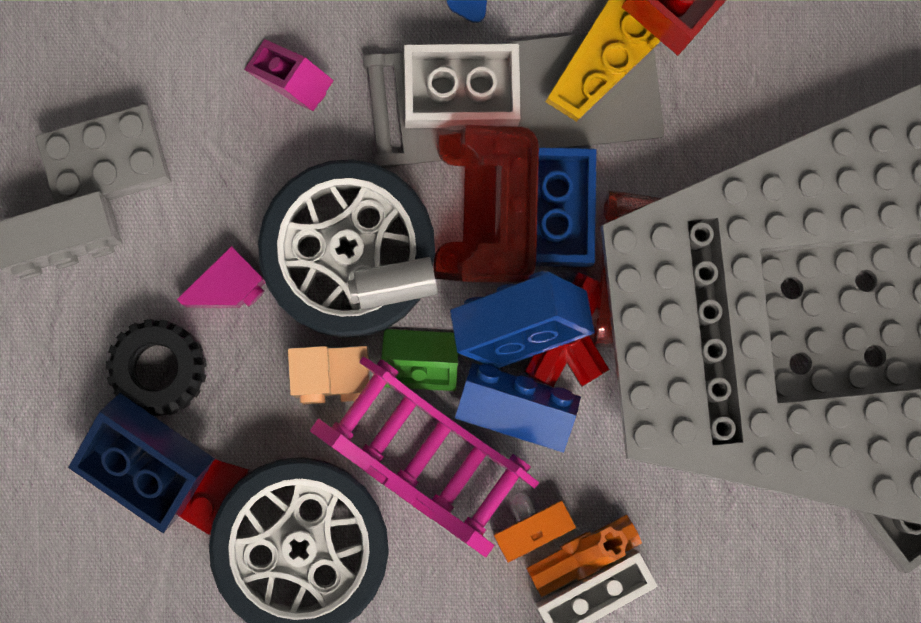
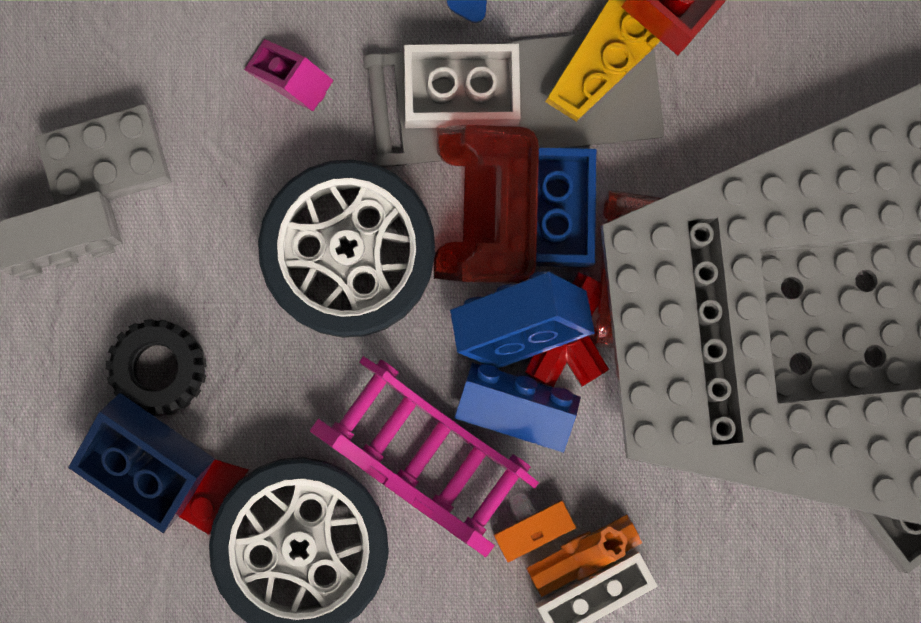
(225, 284): dark pink slope -> none
(327, 372): light nougat brick -> none
(393, 283): light grey brick -> none
(422, 358): bright green panel -> none

